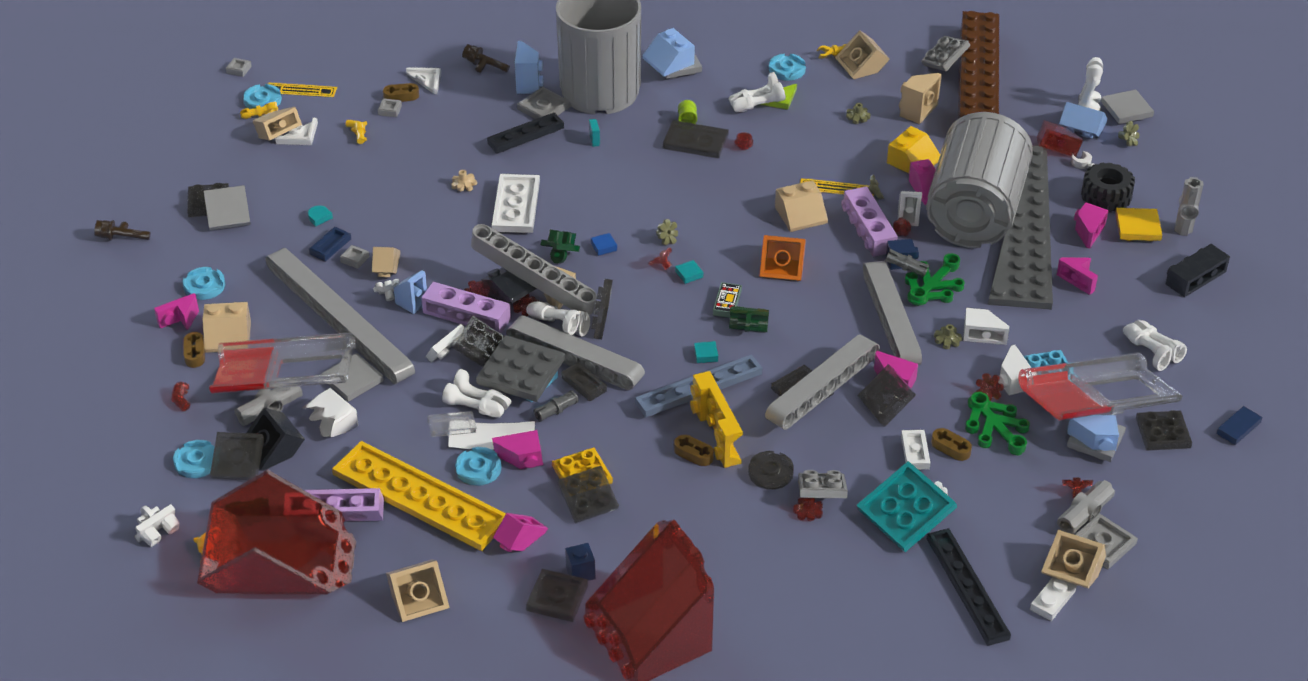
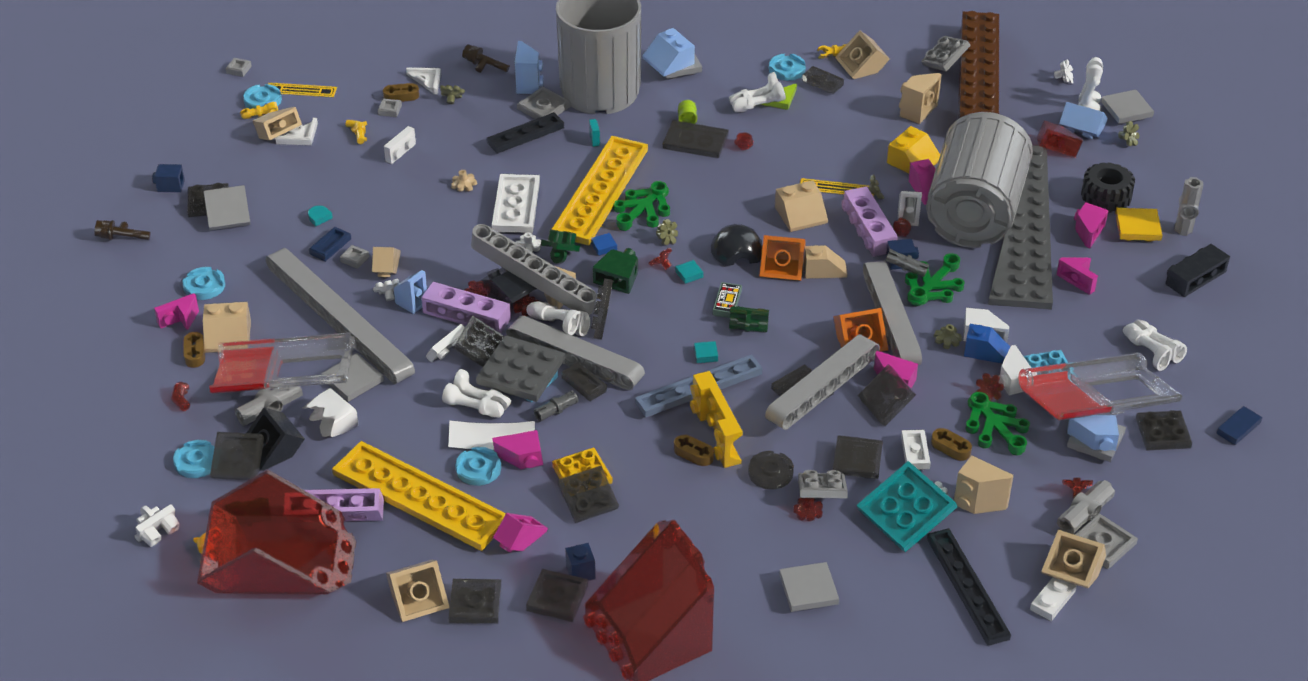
(169, 178): none -> dark blue brick
(399, 145): none -> white plate
(451, 93): none -> olive plant
(451, 424): clear tile -> none
(475, 601): none -> clear smoke plate
(529, 242): none -> white plant
(601, 188): none -> yellow plate
(619, 267): none -> dark green torso
(657, 190): none -> green plant
(736, 242): none -> black cylinder
(809, 586): none -> light grey tile
(823, 79): none -> clear smoke plate
(823, 263): none -> tan slope
(858, 113): olive plant -> none
(858, 456): none -> clear smoke tile
(865, 323): none -> orange slope
(982, 487): none -> tan slope
(985, 344): none -> blue slope
(1065, 72): none -> white plant
(1082, 163): white piece -> none

